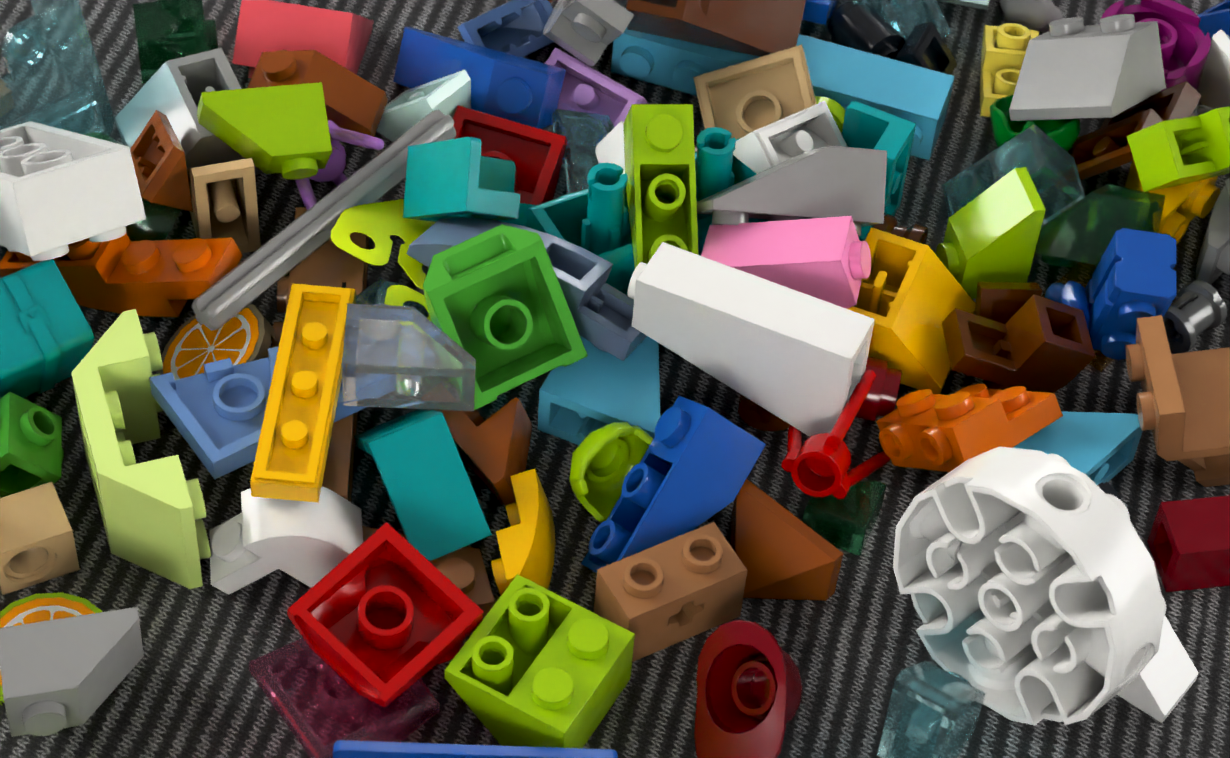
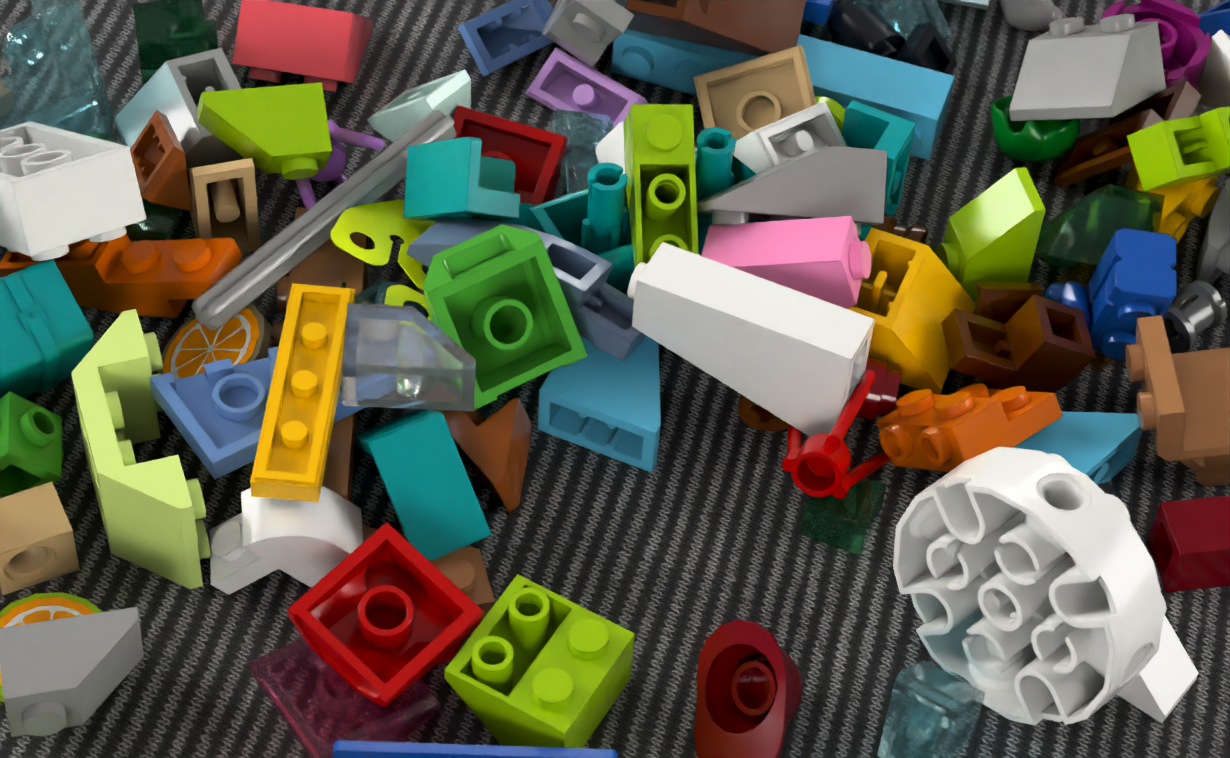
(348, 98): dark orange slope -> none
(499, 81): blue slope -> none
(530, 540): yellow slope -> none
(603, 463): lime hair -> none
(673, 589): medium nougat brick -> none
(680, 482): blue slope -> none
(780, 550): dark orange slope -> none
(1001, 61): light yellow slope -> none
(1048, 165): clear light blue slope -> none

